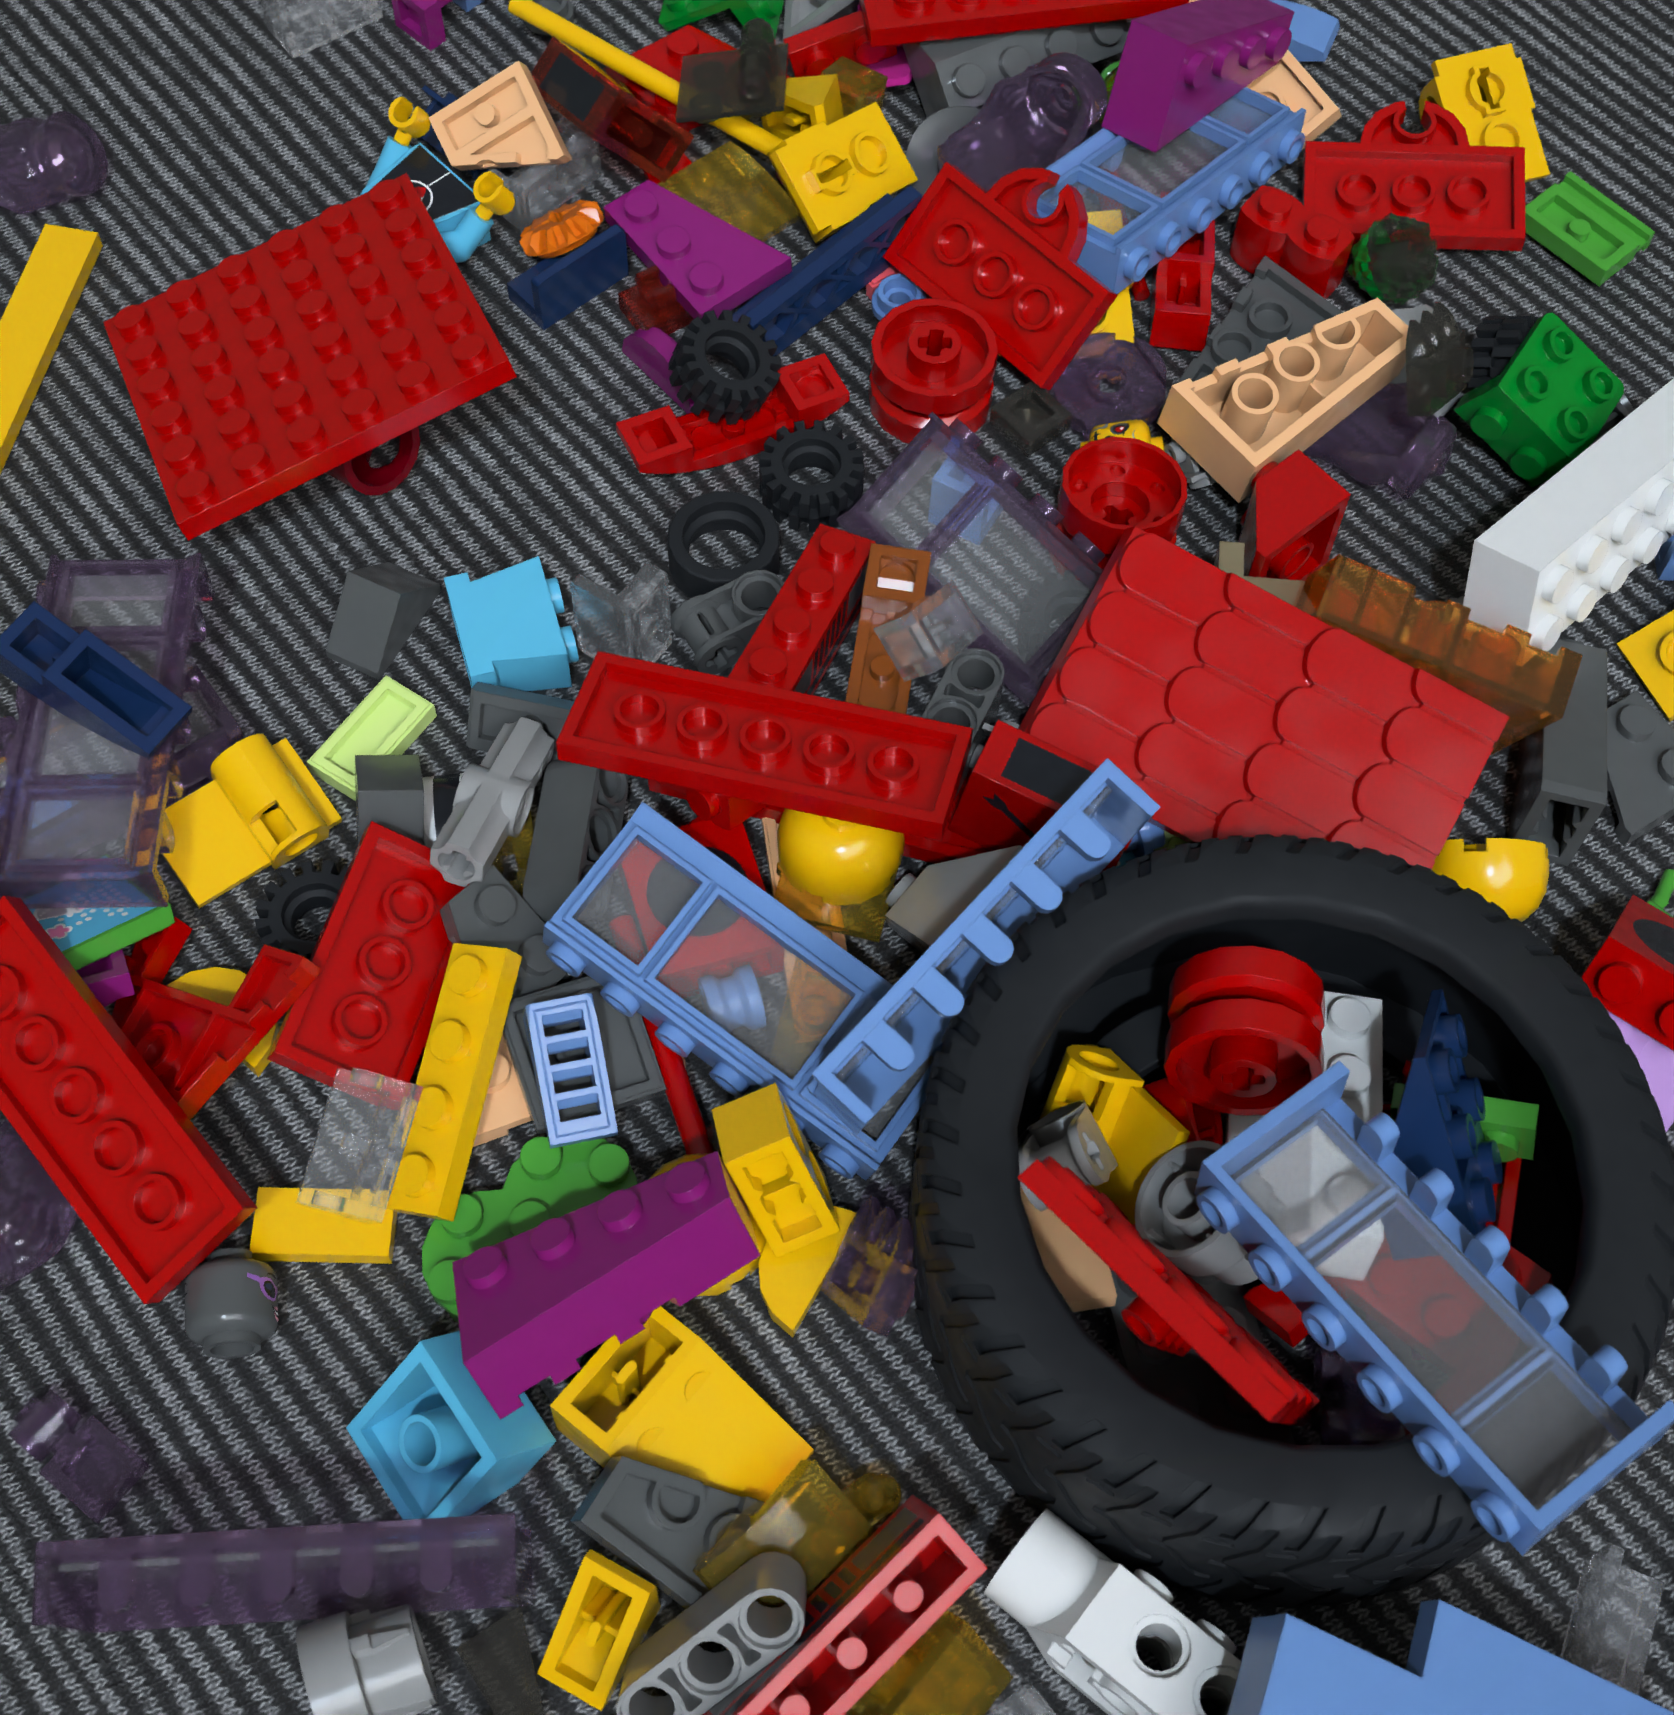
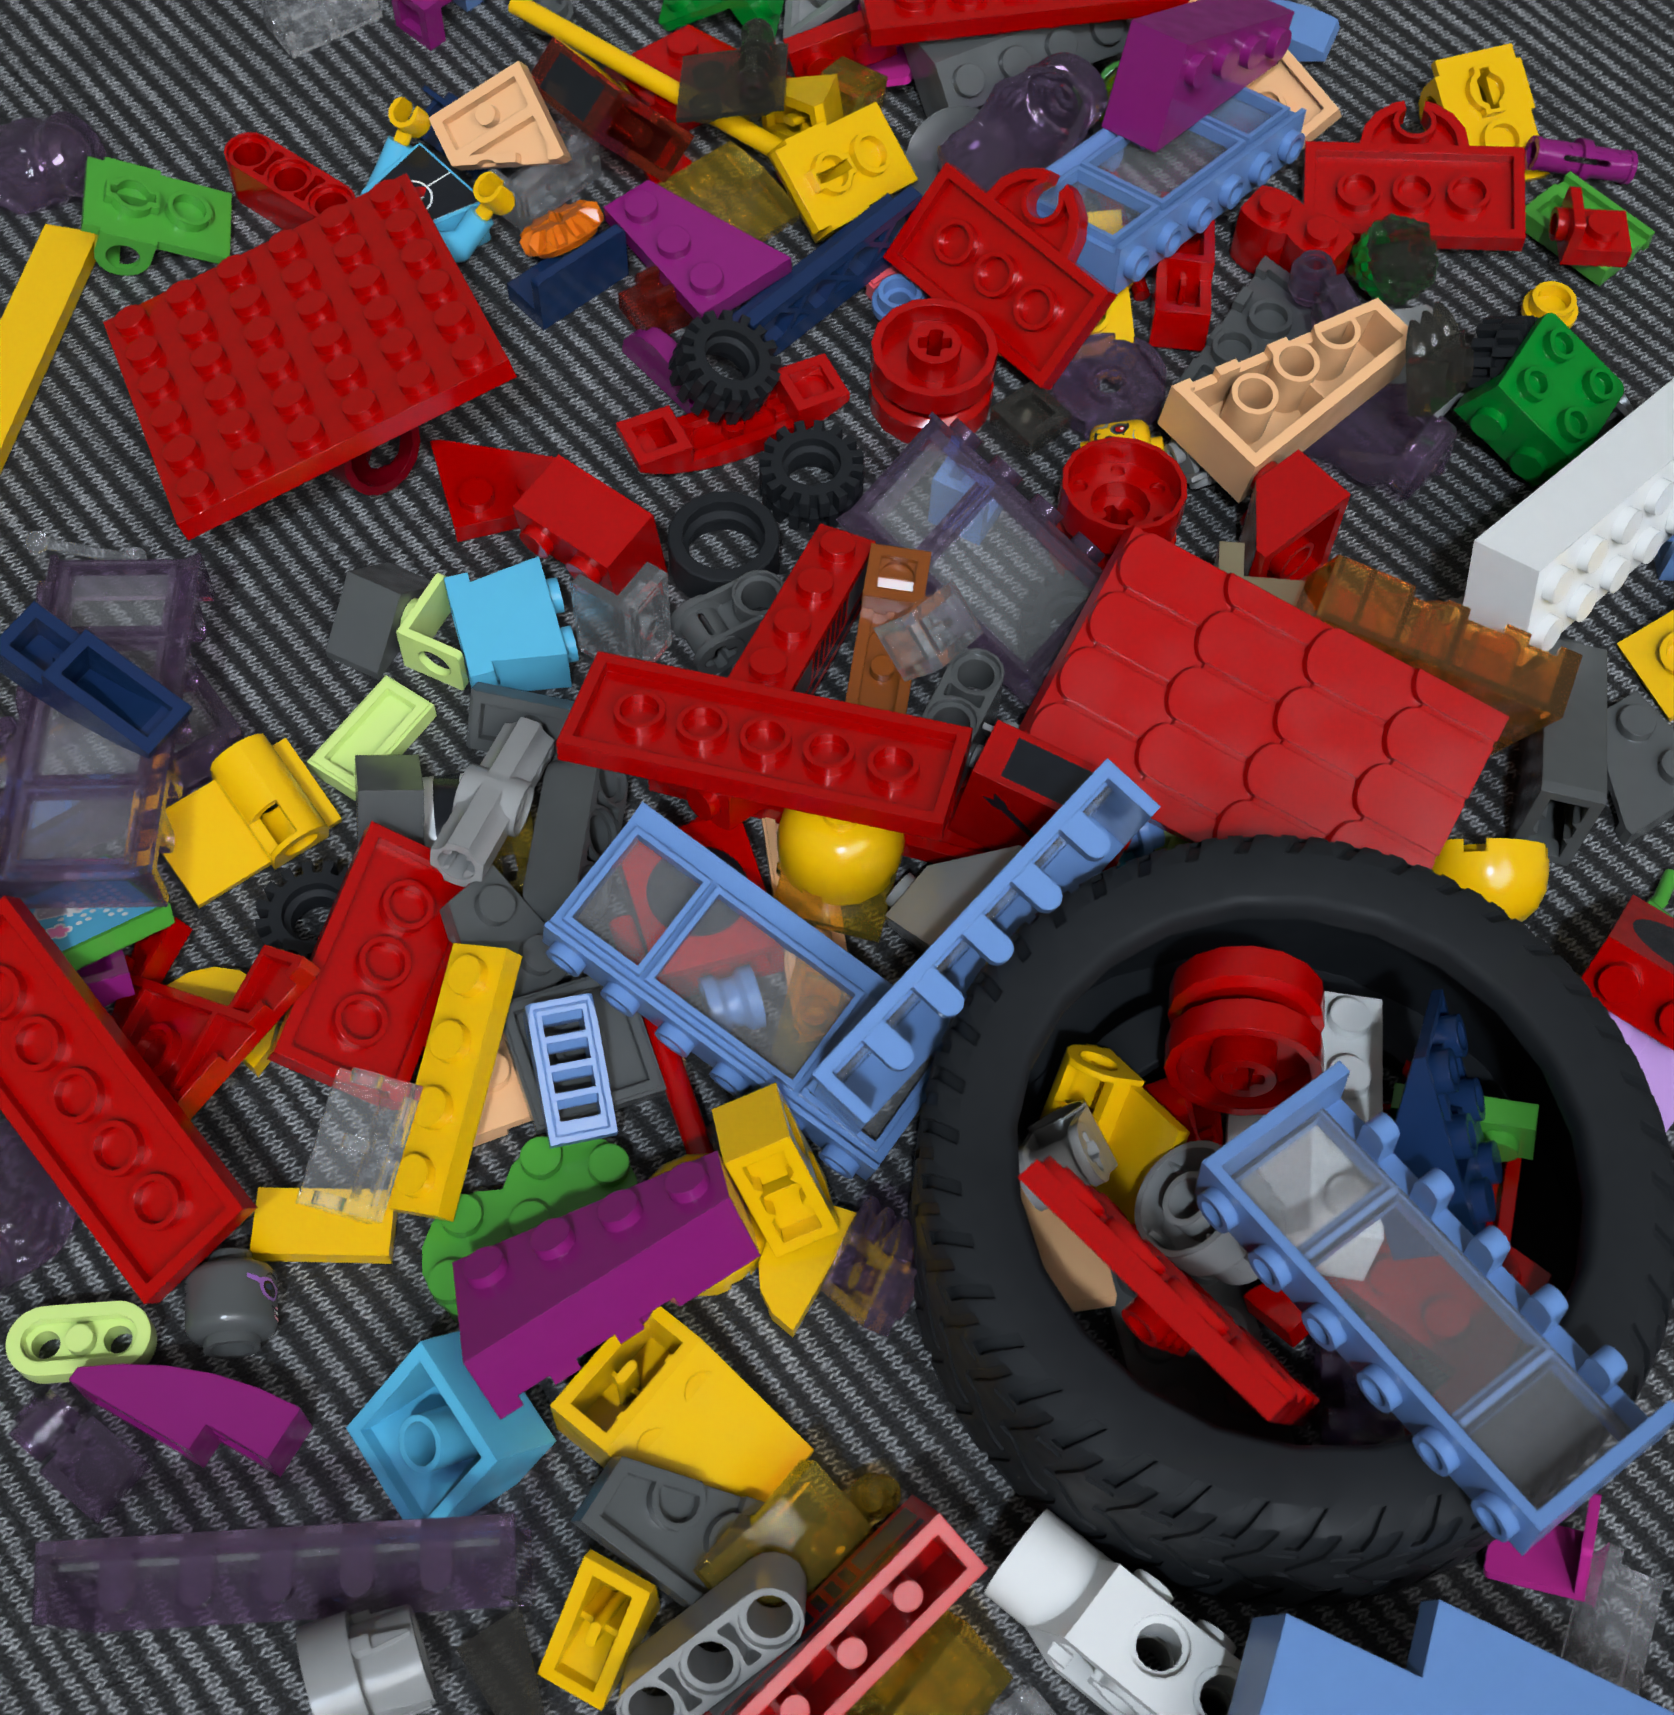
(38, 542): none -> clear hinge
(84, 1338): none -> yellowish green plate
(151, 212): none -> bright green piece
(198, 1411): none -> magenta slope
(279, 181): none -> red beam
(416, 633): none -> yellowish green bracket
(484, 485): none -> red wing
(587, 526): none -> red slope
(1317, 286): none -> clear purple plate
(1551, 298): none -> yellow plate
(1553, 1565): none -> dark pink bracket
(1589, 235): none -> red bracket
(1611, 163): none -> magenta pin

